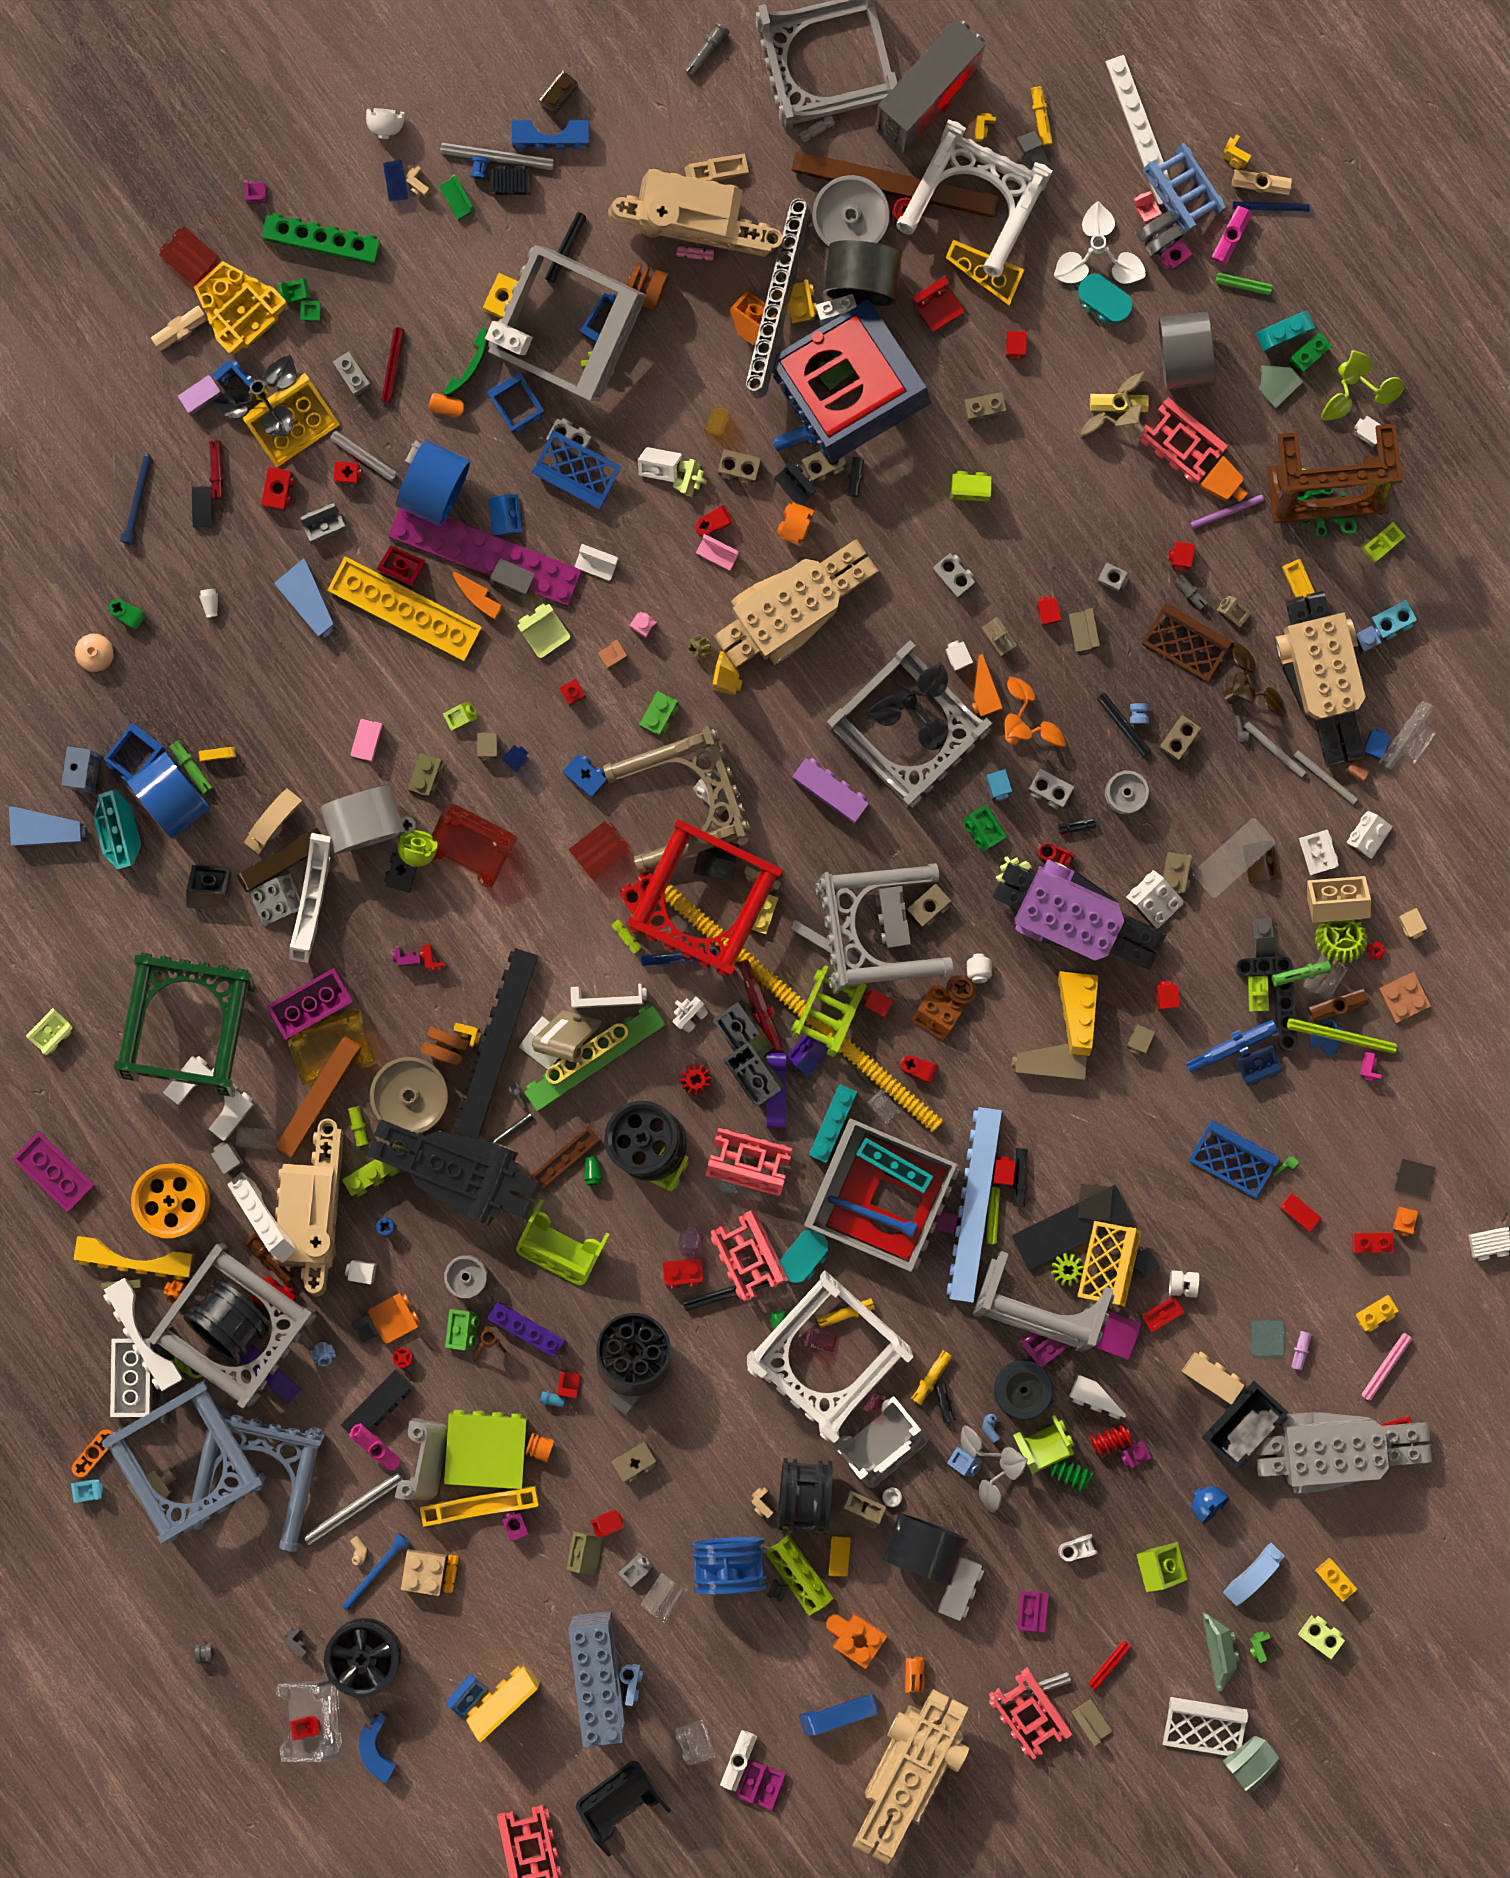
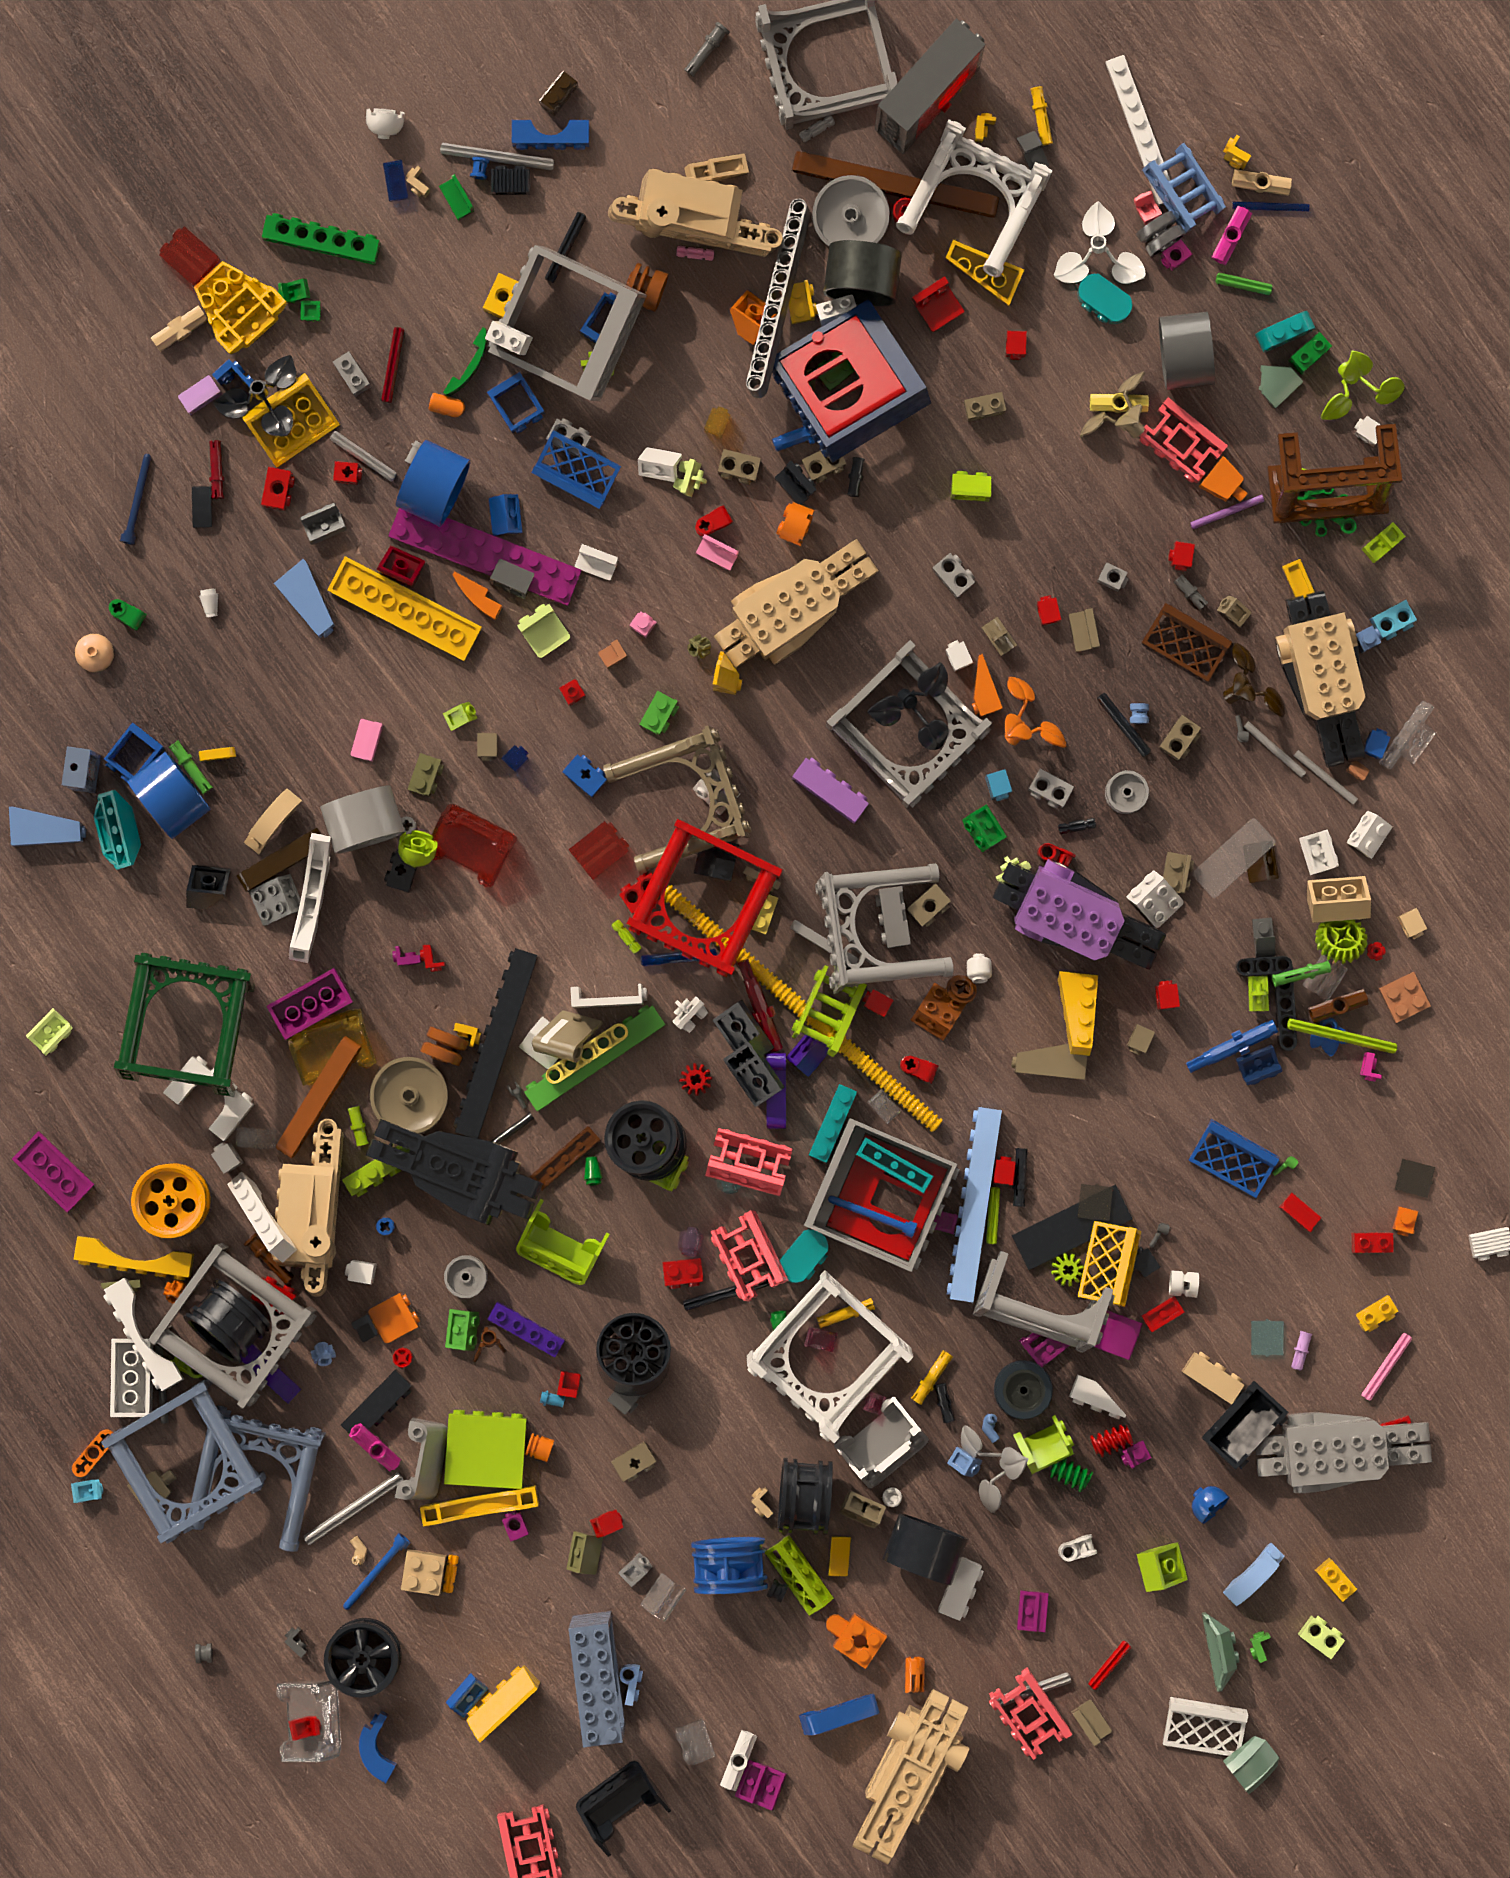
(255, 193): magenta panel -> none
(1162, 1229): none -> dark grey hand

